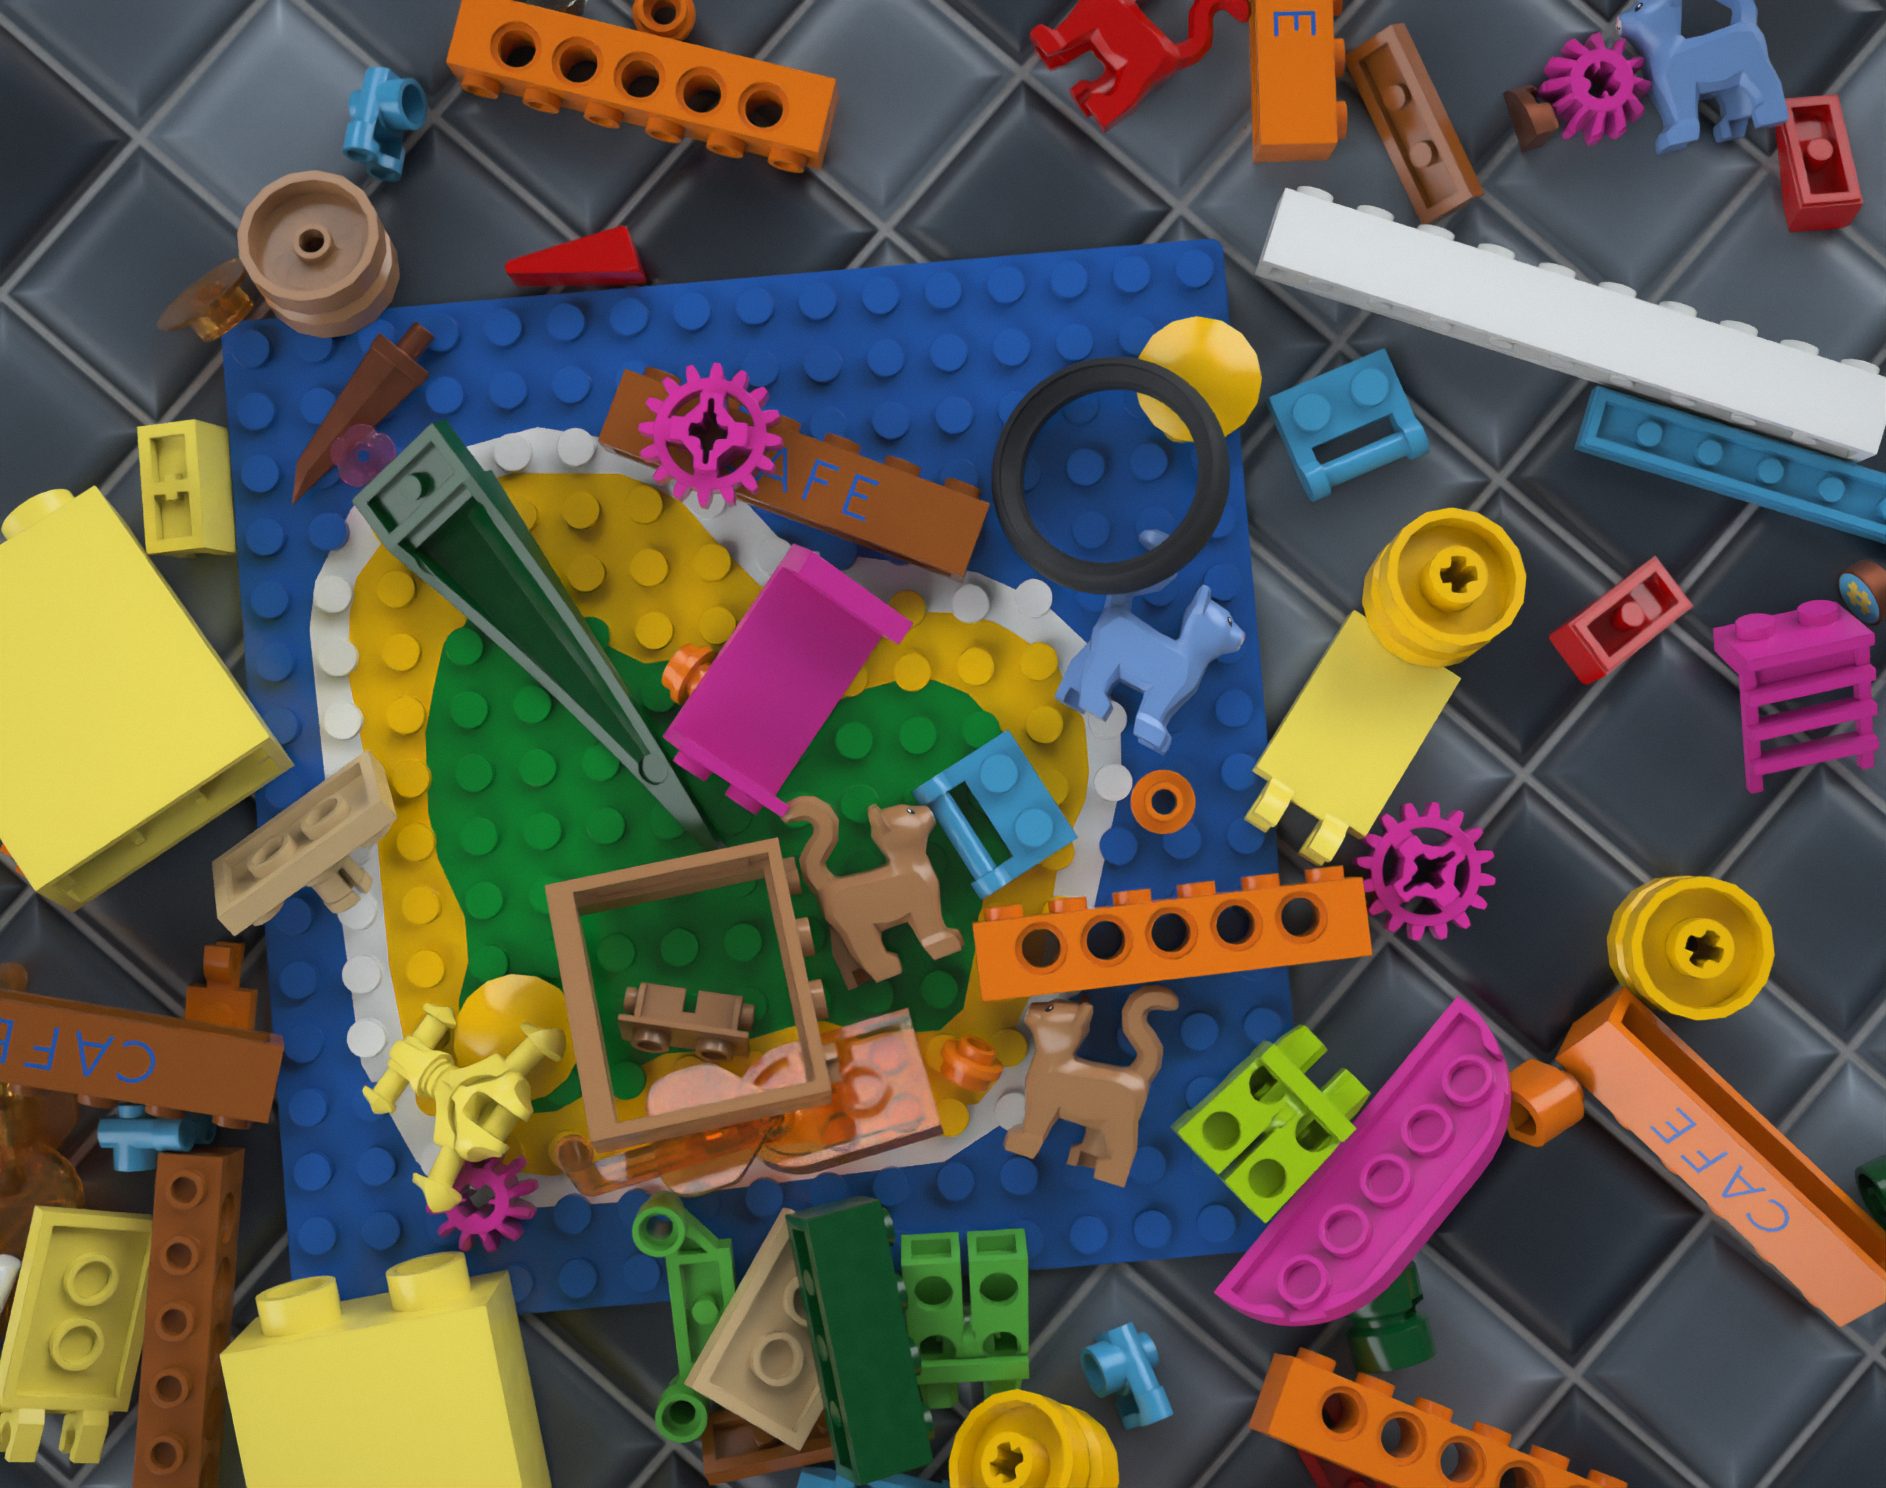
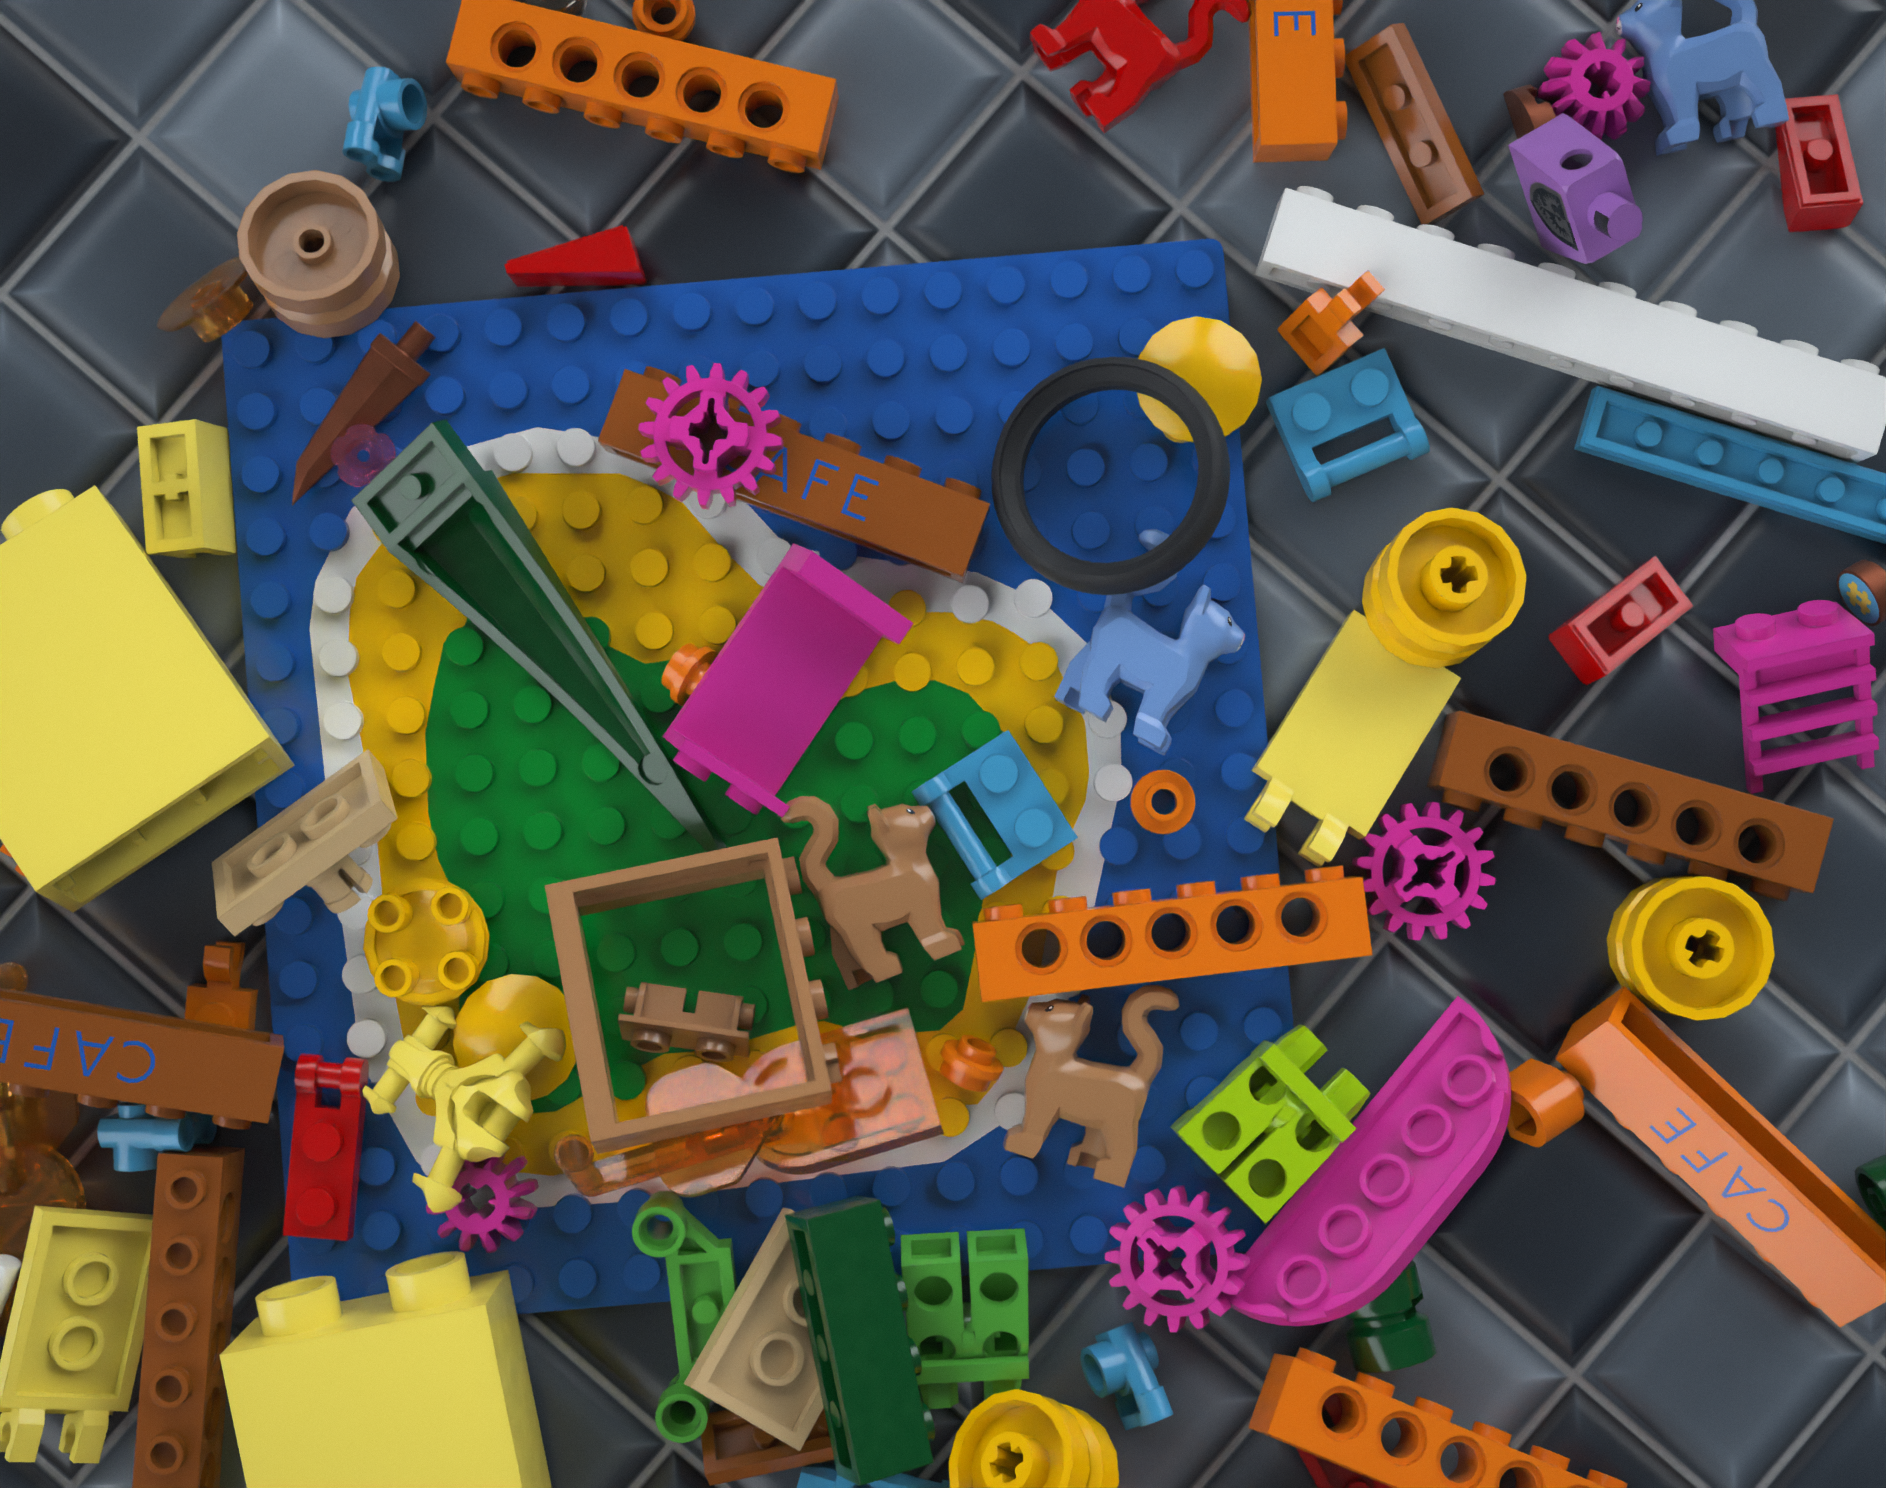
(325, 1149): none -> red plate
(425, 941): none -> yellow dish
(1195, 1276): none -> dark pink gear
(1323, 326): none -> orange plate
(1579, 208): none -> medium lavender torso
(1789, 837): none -> dark orange brick

